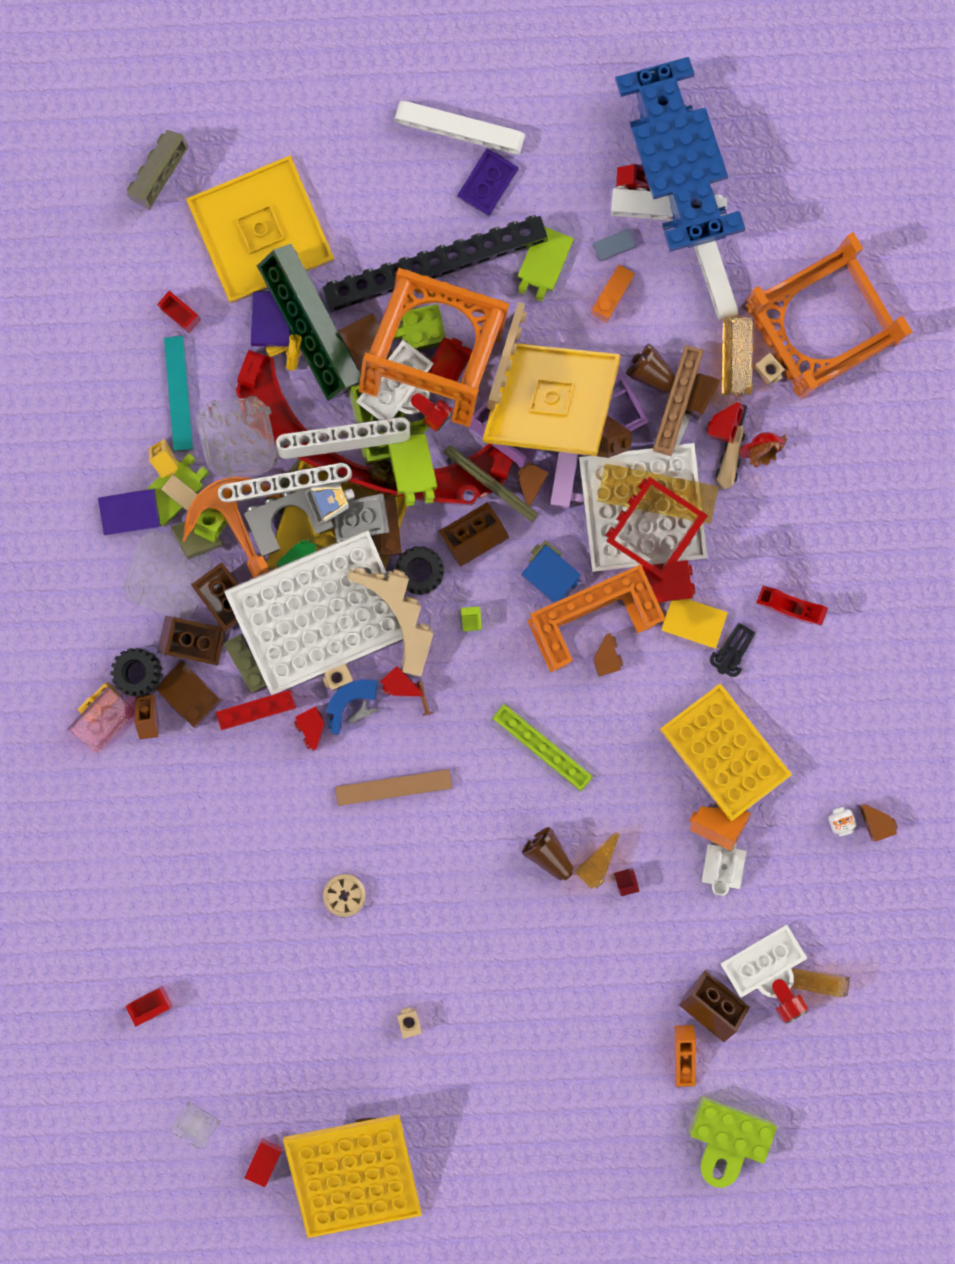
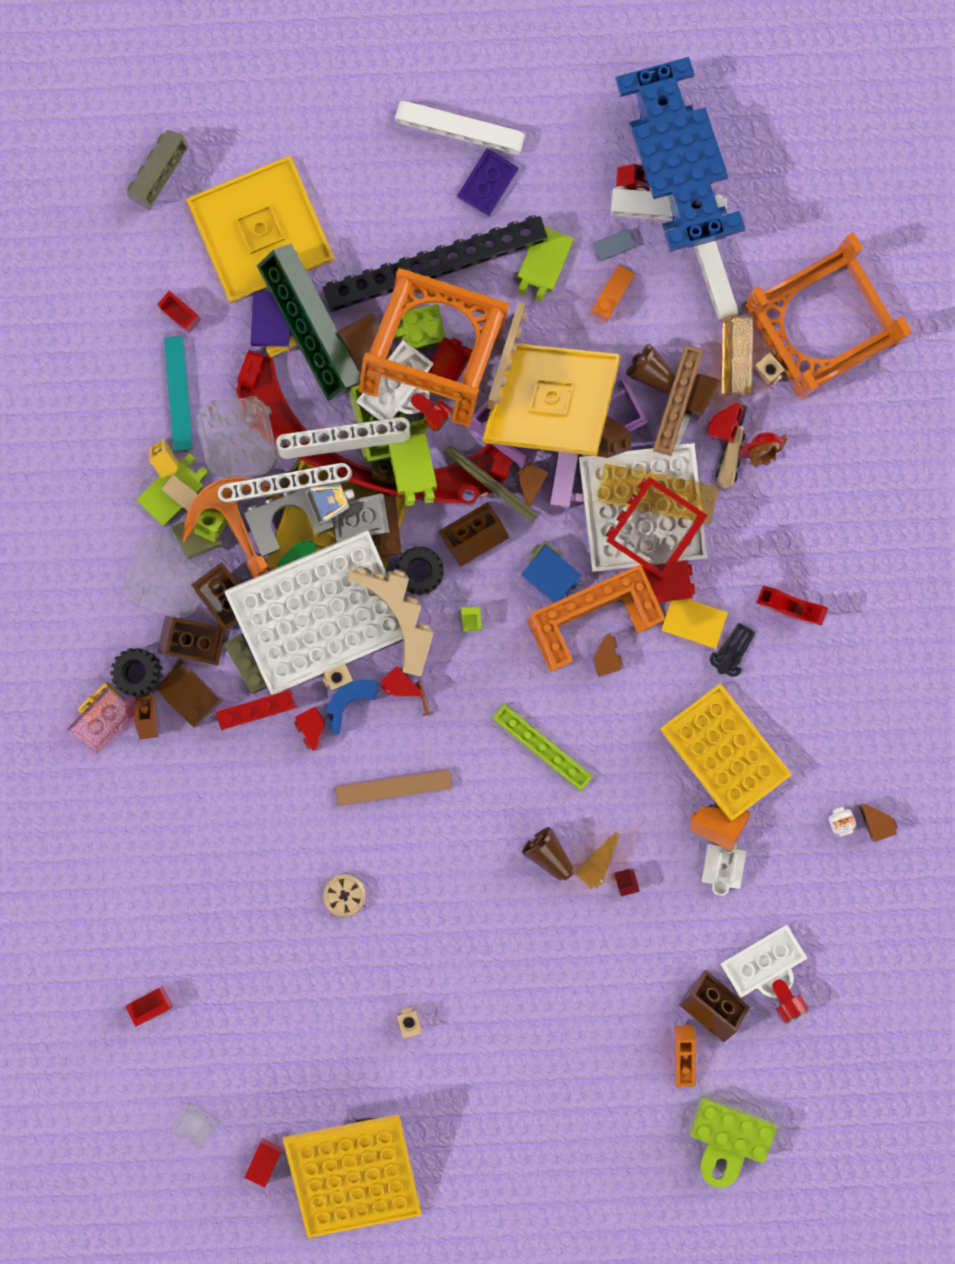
(129, 512): dark purple tile -> none
(293, 352): yellow axle -> none
(363, 712): light grey bar -> none
(821, 982): clear yellow slope -> none

